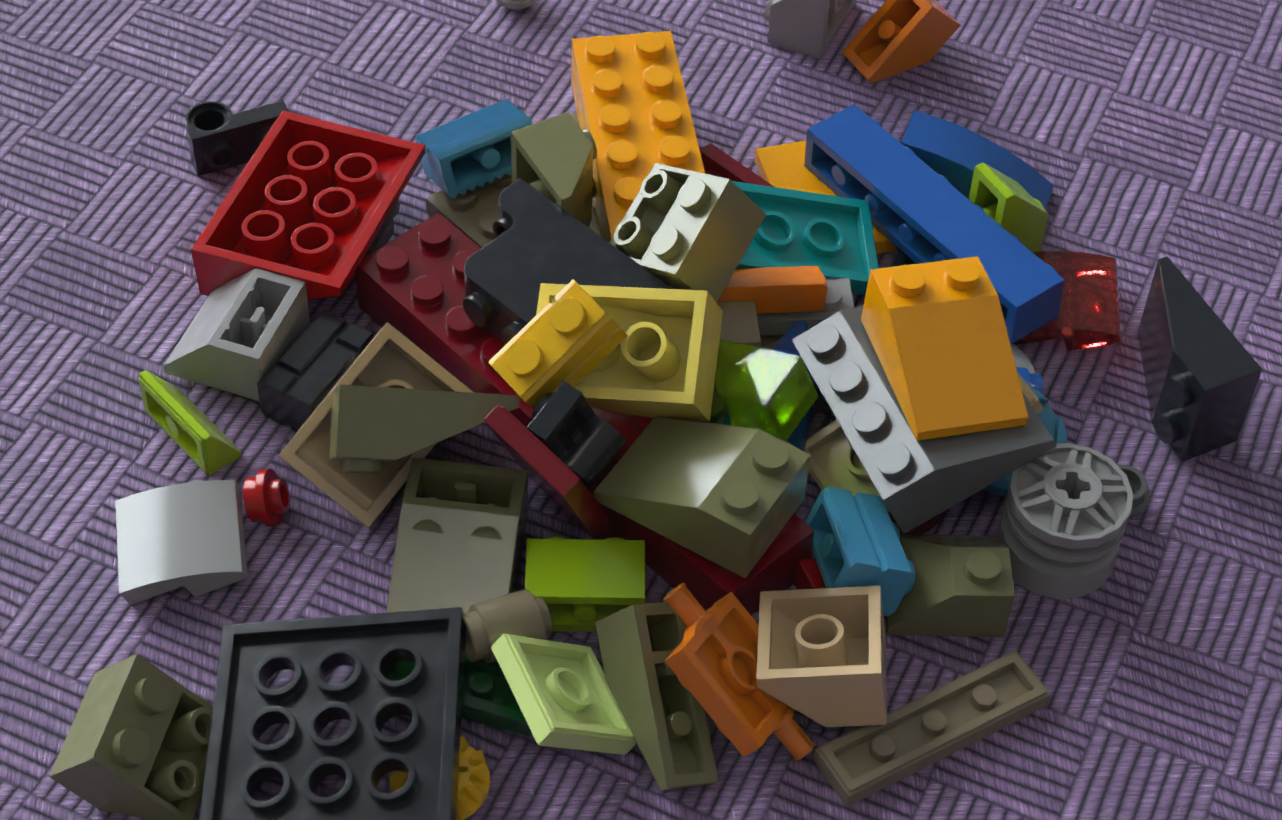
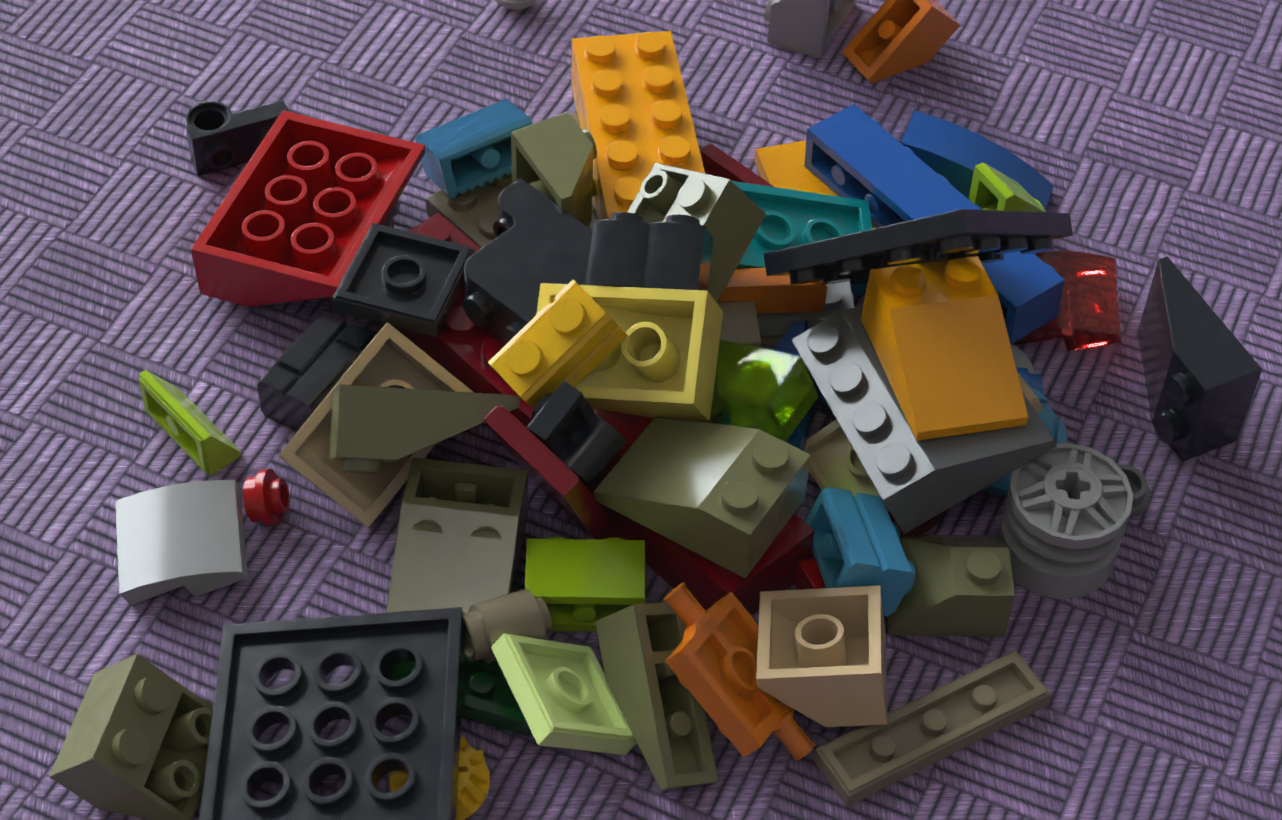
(241, 332): light grey slope -> none
(403, 280): none -> black tile
(650, 254): none -> black brick
(917, 241): none -> black piece

